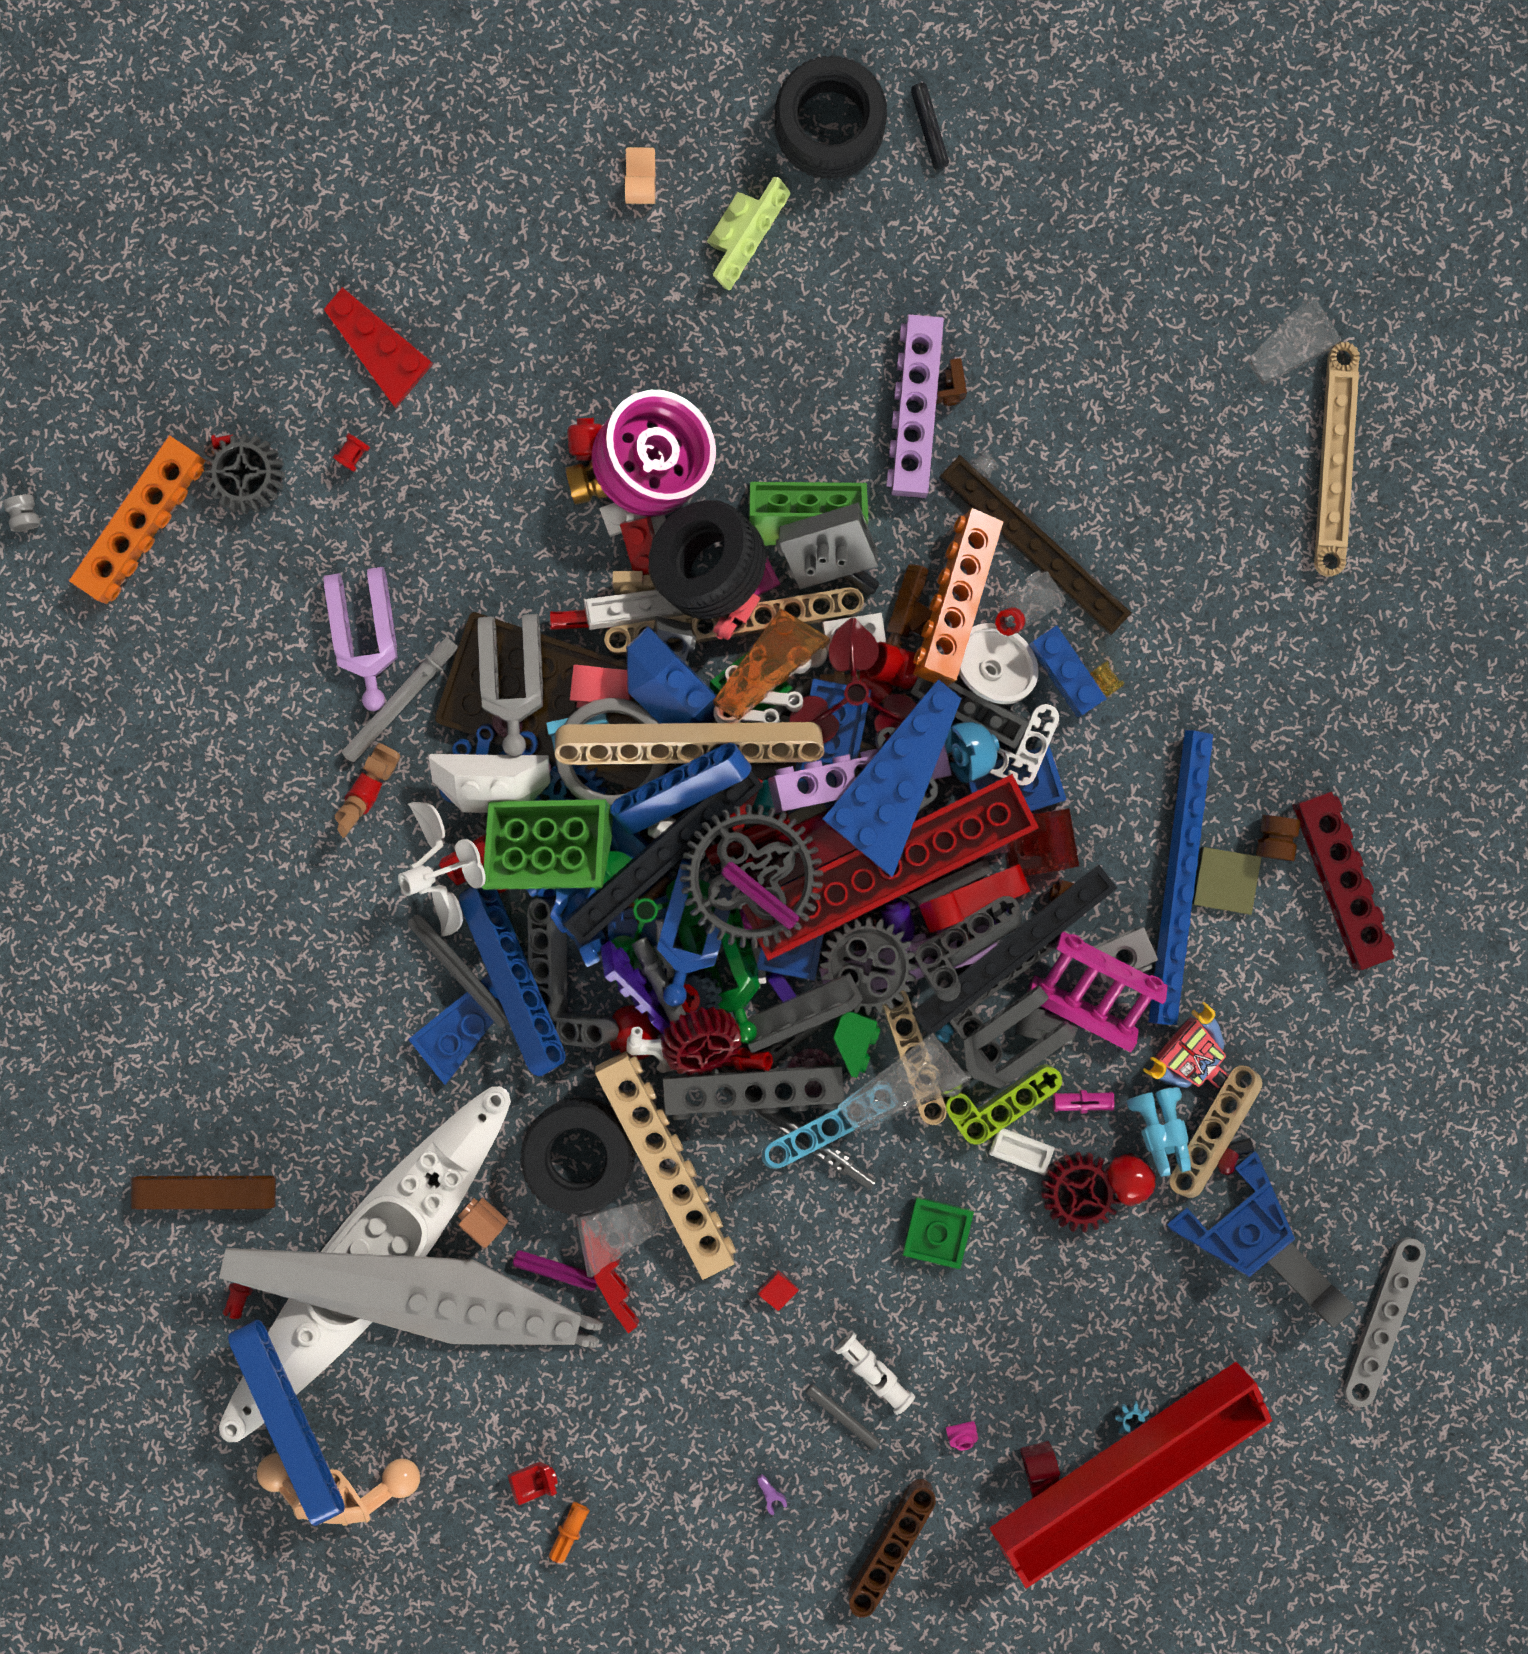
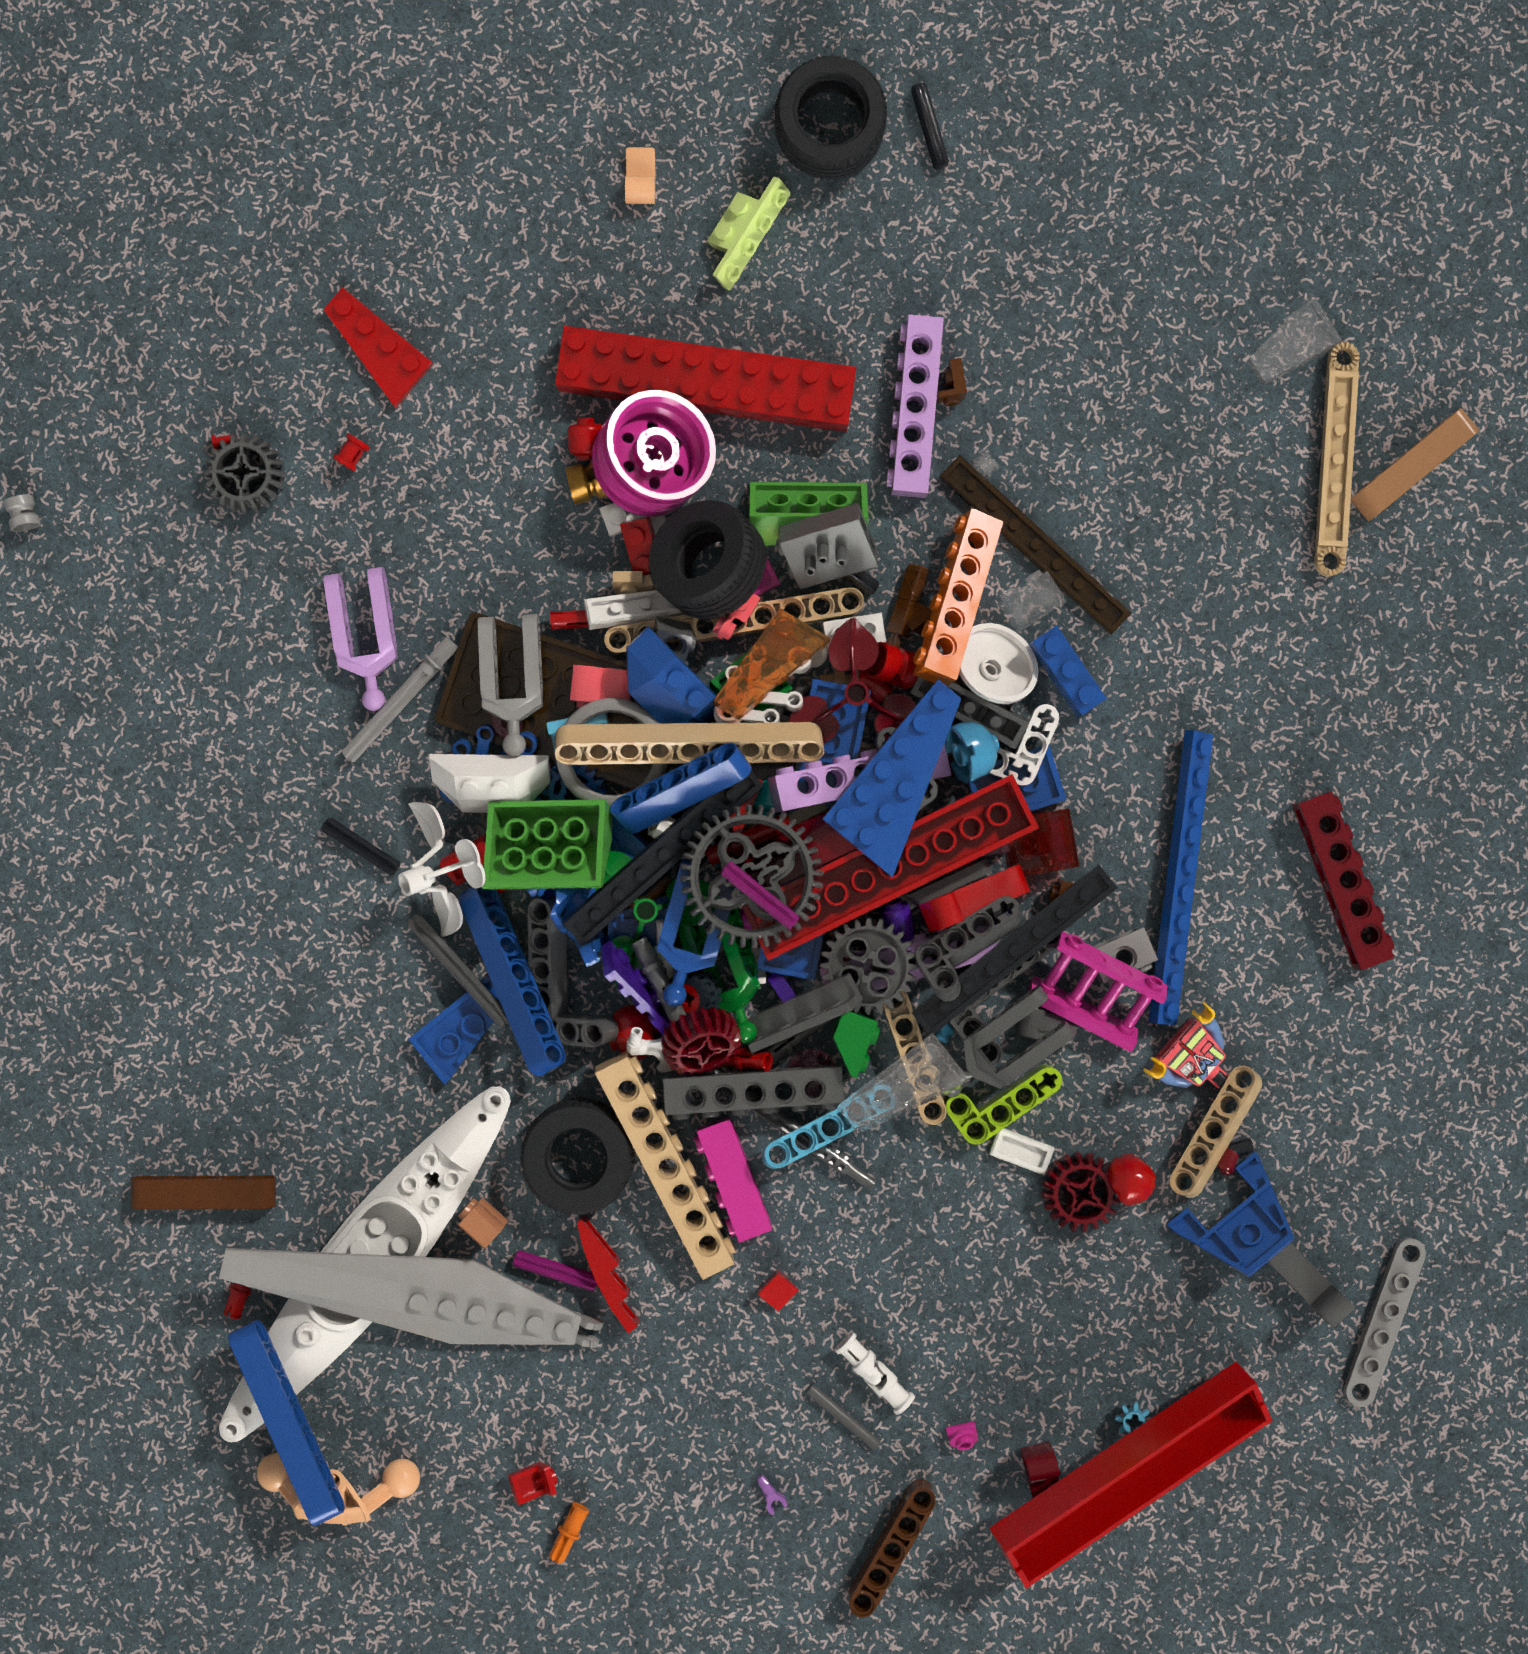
(122, 525): orange brick -> none
(360, 846): none -> black axle
(367, 787): medium nougat piece -> none
(618, 1229): clear wing -> none
(708, 377): none -> red brick
(733, 1178): none -> dark pink brick
(937, 1232): green plate -> none
(1000, 621): red bush -> none
(1068, 1102): dark pink pin -> none
(1106, 679): clear yellow bush -> none
(1165, 1138): medium azure piece -> none
(1226, 880): olive tile -> none
(1278, 837): reddish brown wheel -> none
(1414, 464): none -> medium nougat beam

